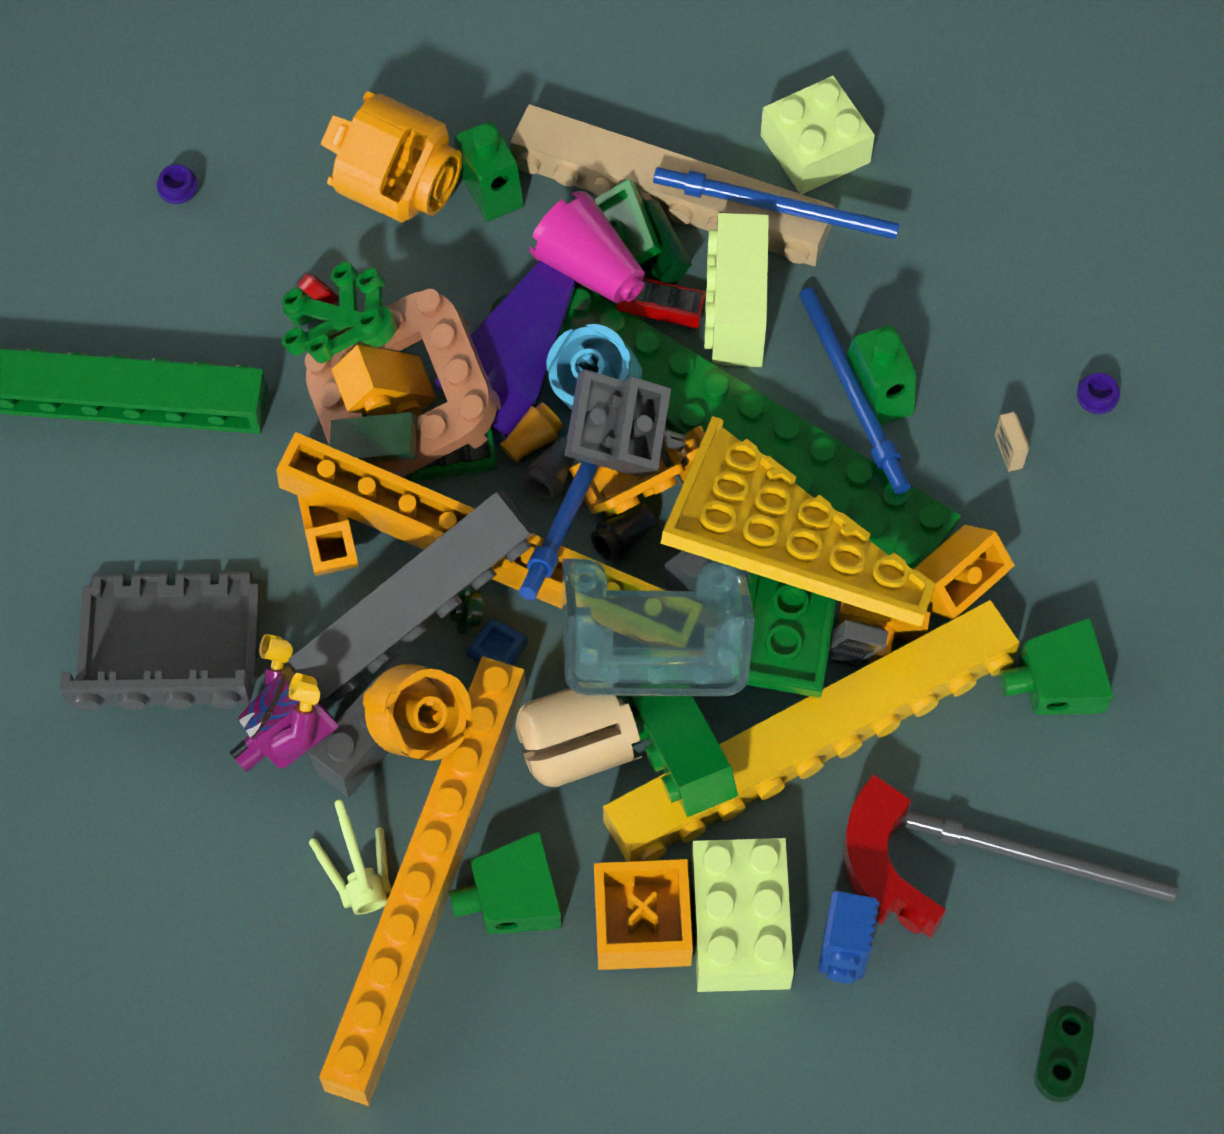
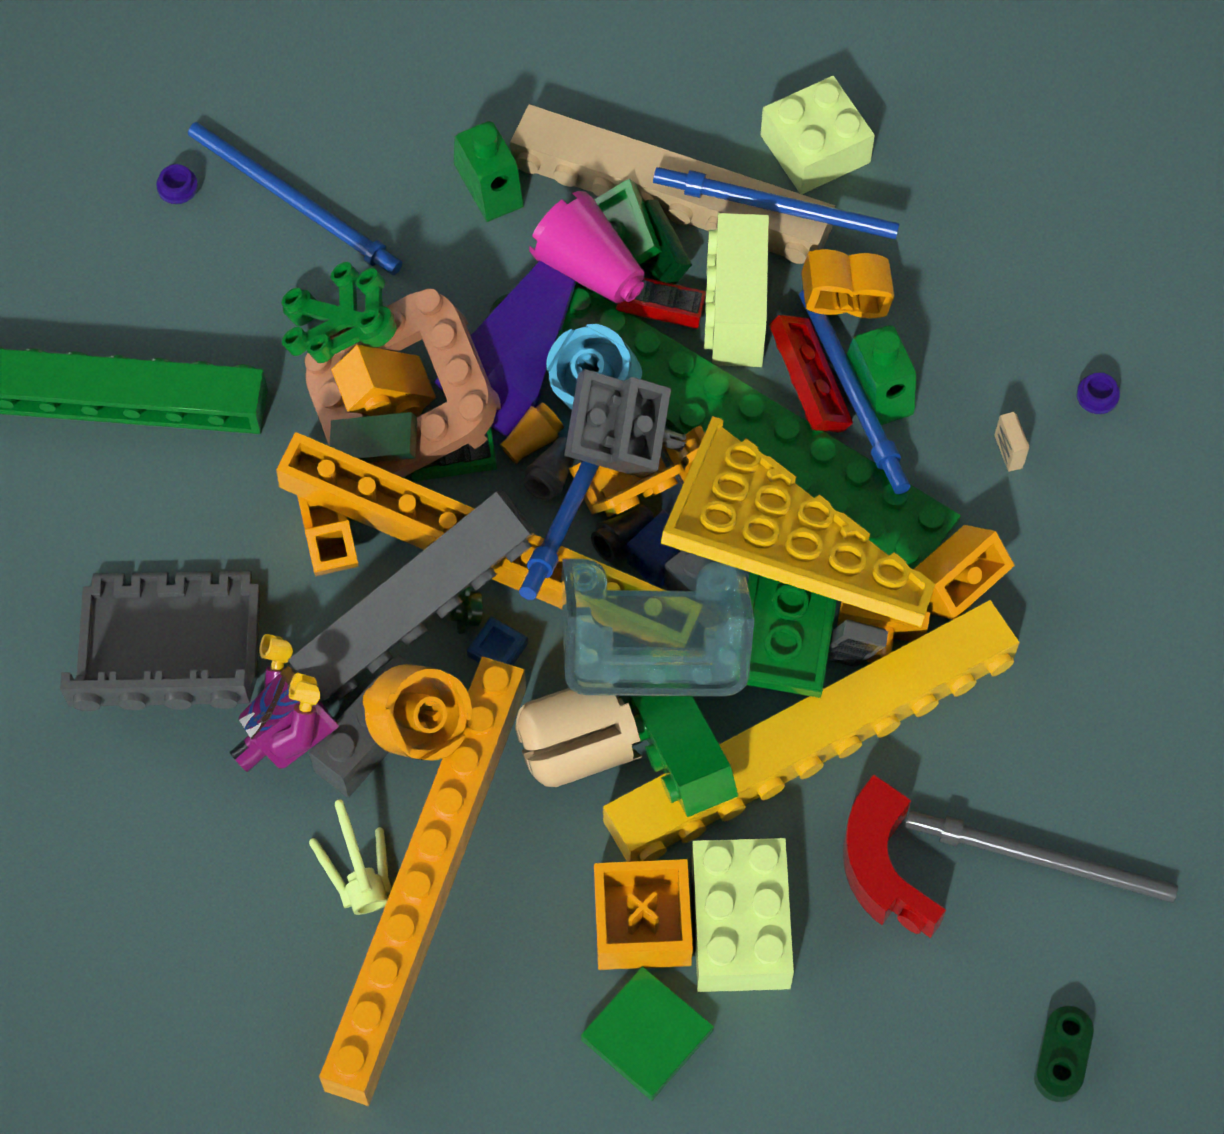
(318, 289): red tile -> none
(373, 252): none -> blue bar
(393, 159): light orange piece -> none
(511, 889): green torso -> none
(647, 1033): none -> green tile
(648, 554): none -> clear blue brick
(810, 374): none -> red plate
(848, 284): none -> light orange brick
(848, 937): blue brick -> none
(1061, 672): green torso -> none

